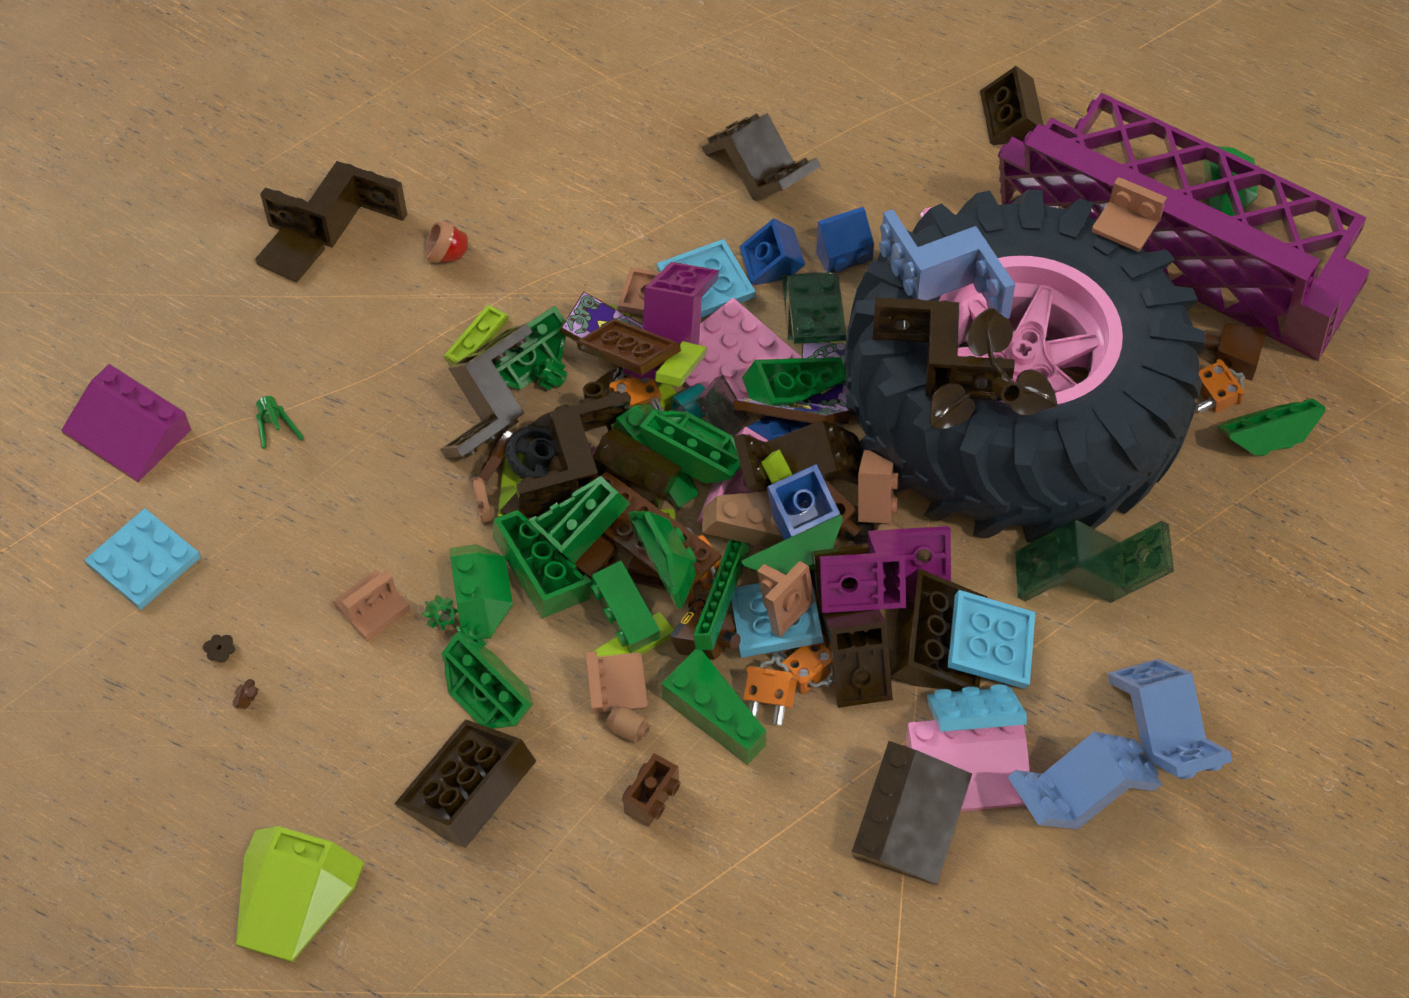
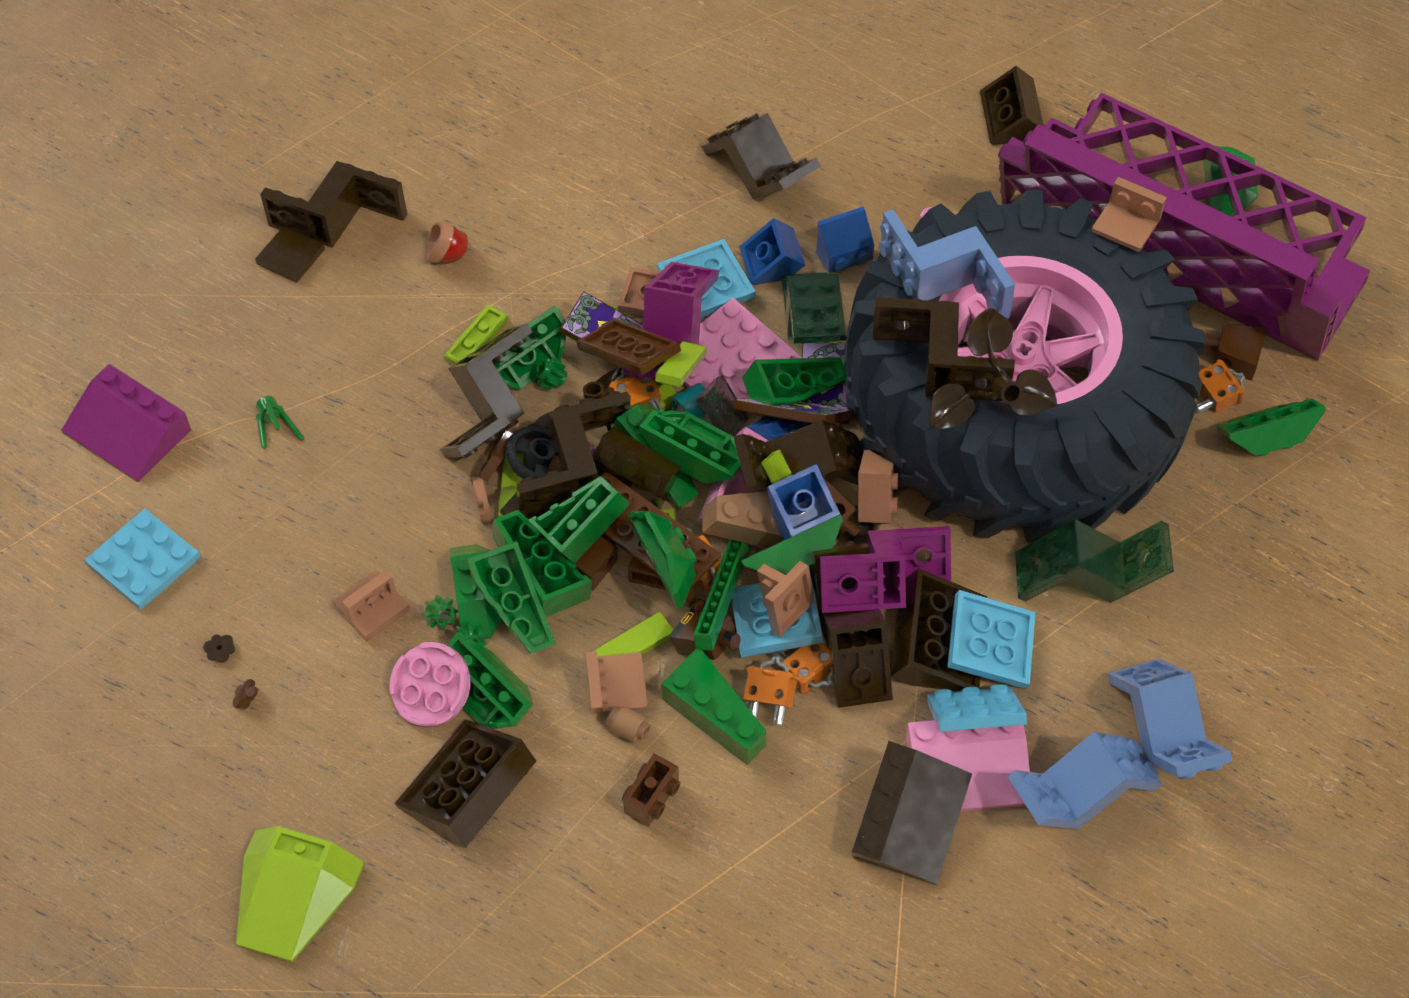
(430, 684): none -> bright pink tile
(510, 591): none -> green wedge
(624, 607): green wedge -> none

